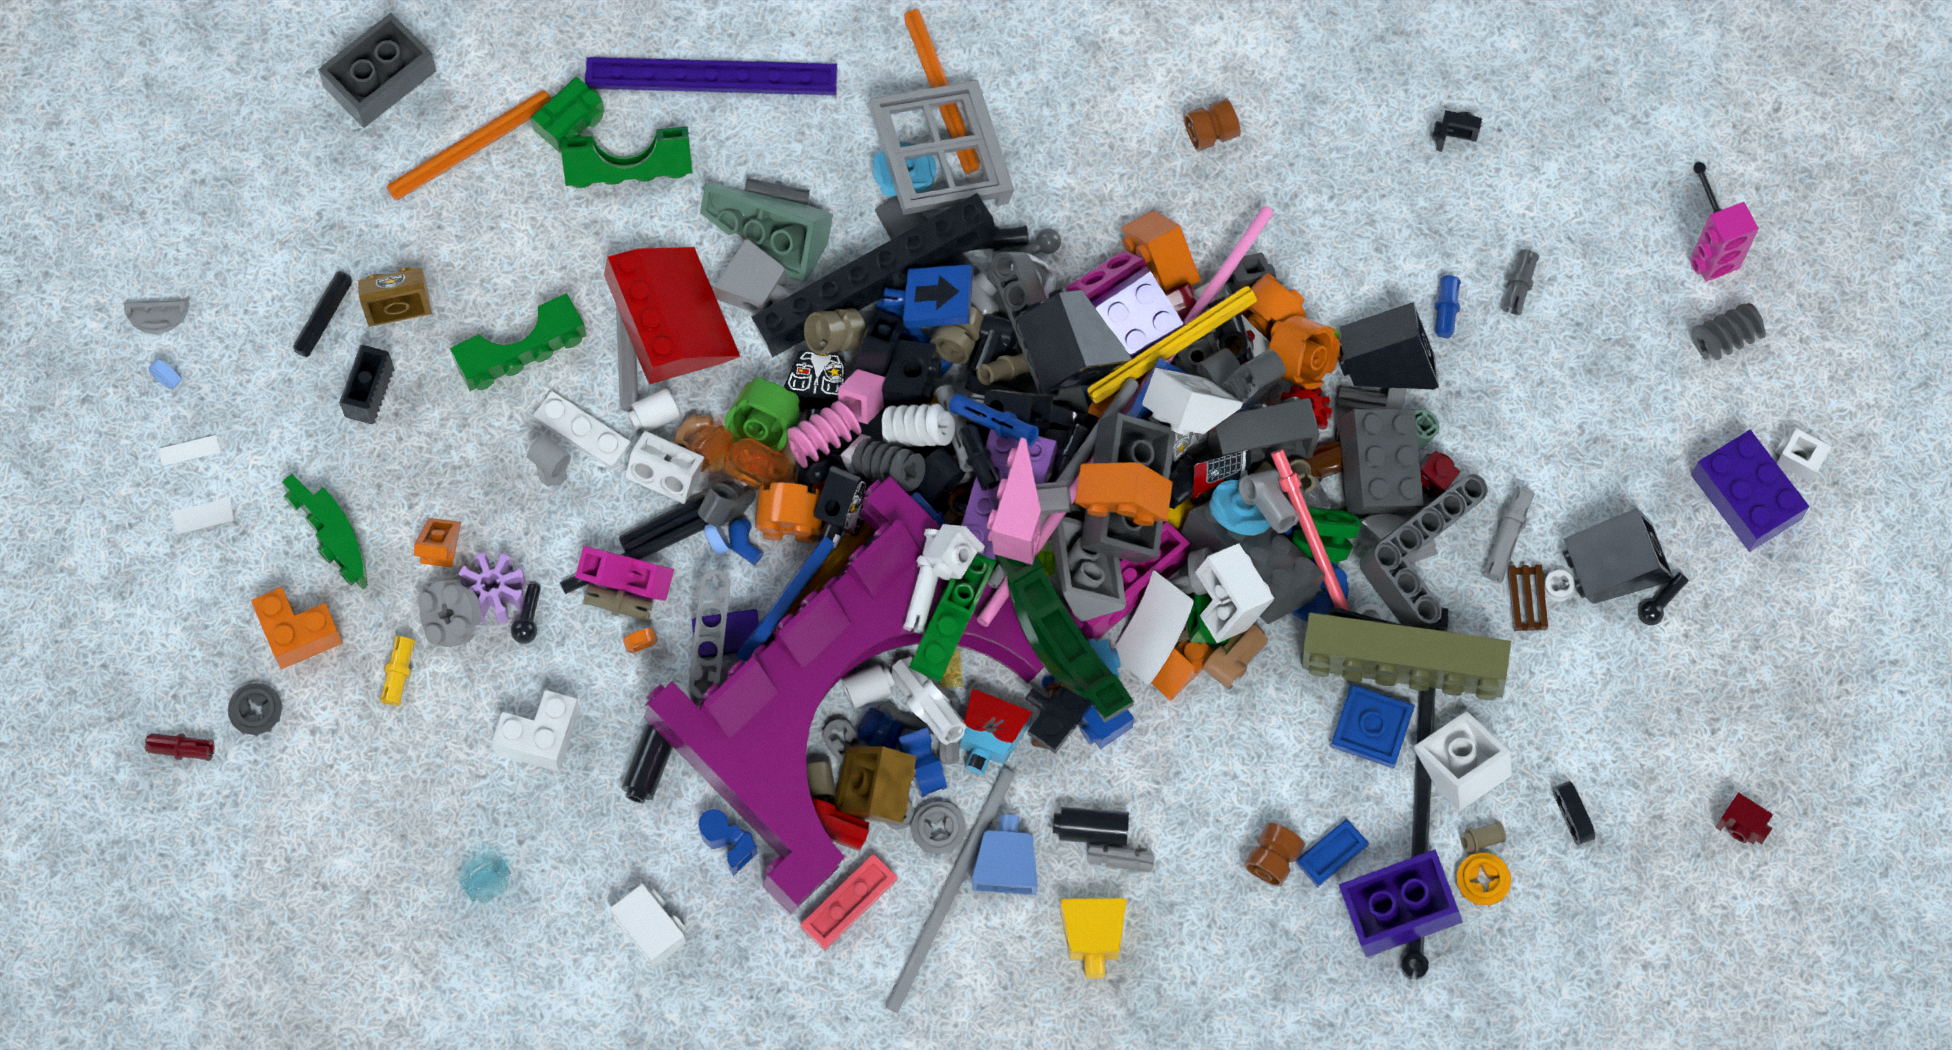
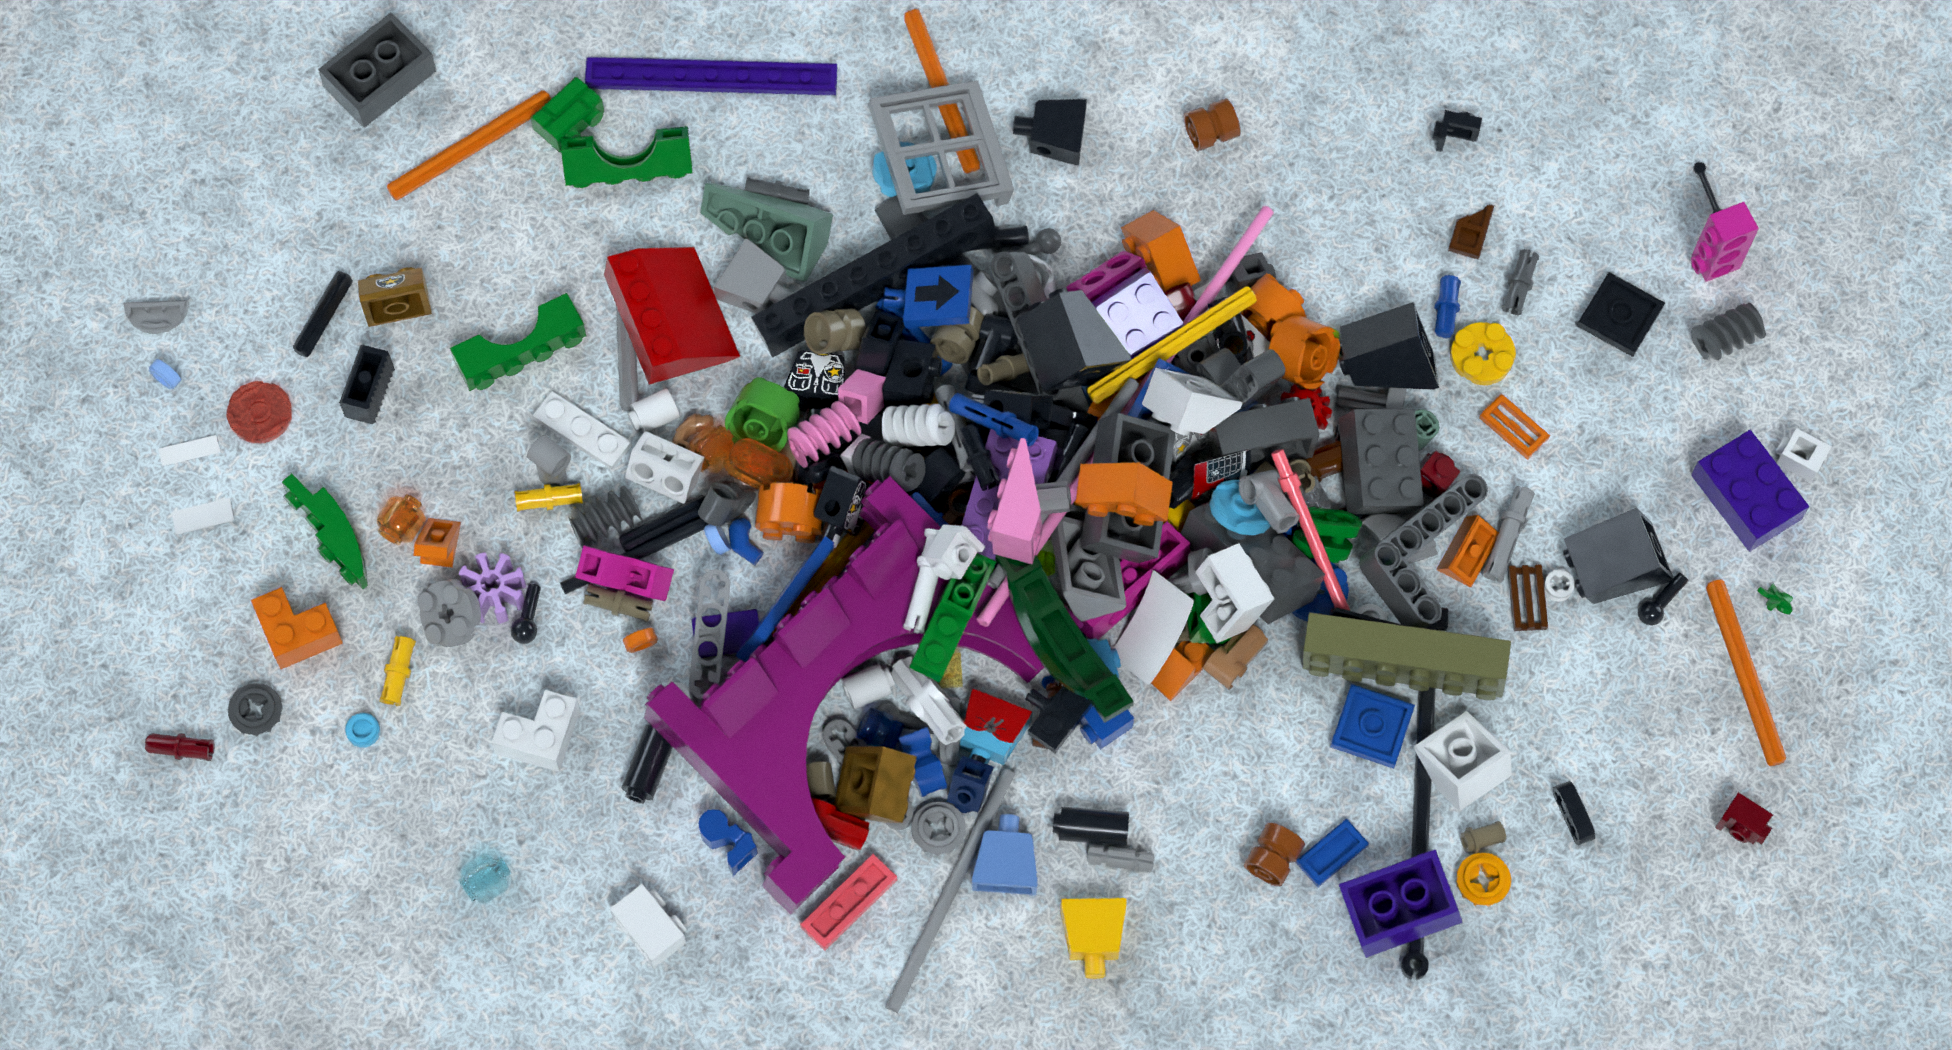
(263, 421): none -> clear red tile
(362, 730): none -> medium azure tile
(400, 519): none -> clear orange head
(548, 497): none -> yellow pin
(604, 515): none -> dark grey piece
(967, 791): none -> dark blue brick
(1055, 129): none -> black torso
(1468, 550): none -> orange slope
(1471, 233): none -> reddish brown tile
(1473, 367): none -> yellow plate
(1493, 409): none -> orange tile
(1620, 314): none -> black plate
(1746, 672): none -> orange axle
(1777, 599): none -> green plant

